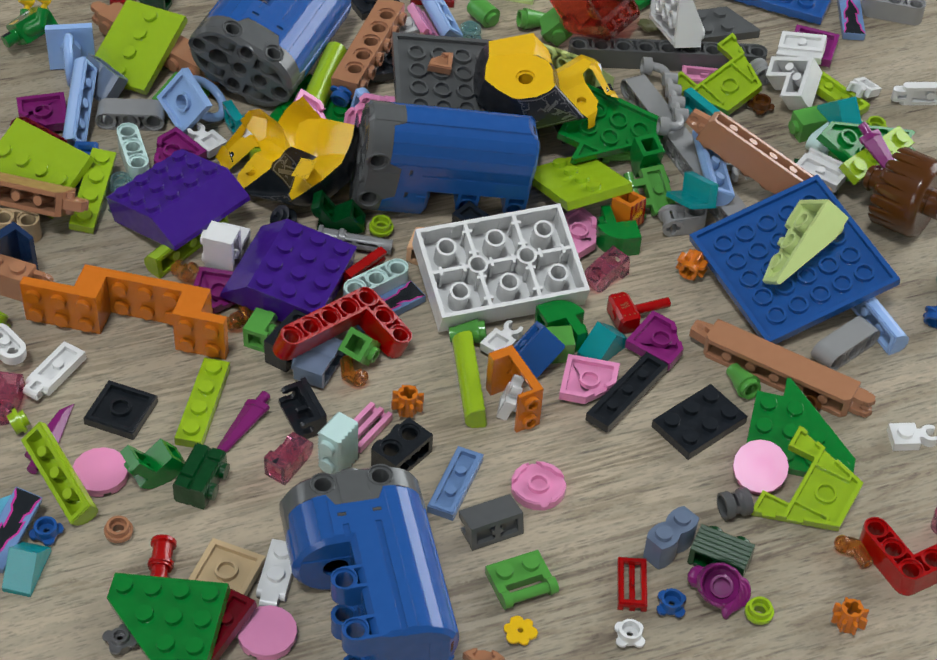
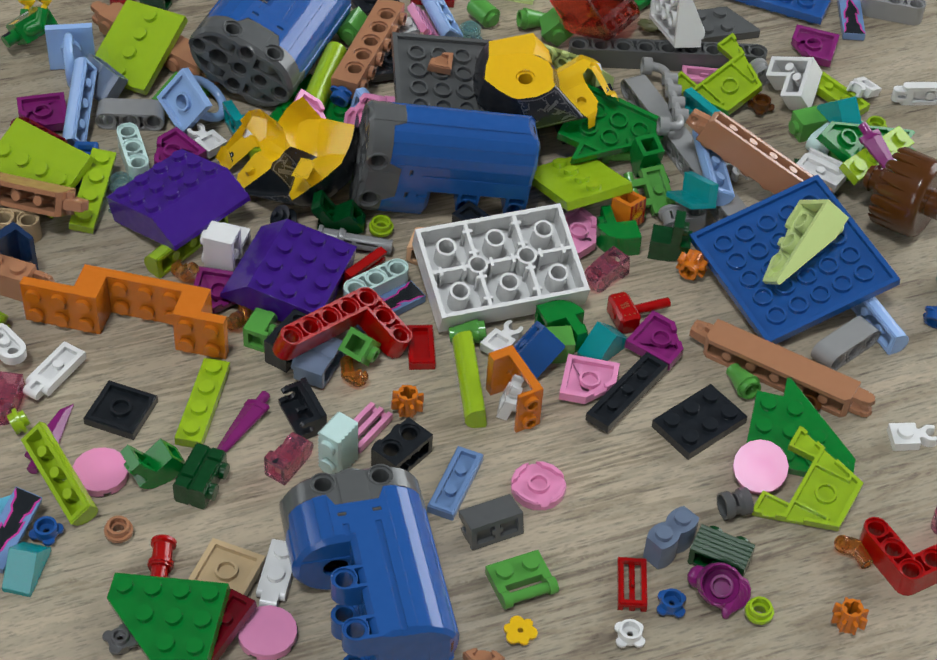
(351, 25): none -> bright green brick
(421, 348): none -> red tile
(669, 242): none -> dark green brick
(802, 45): white plate -> none

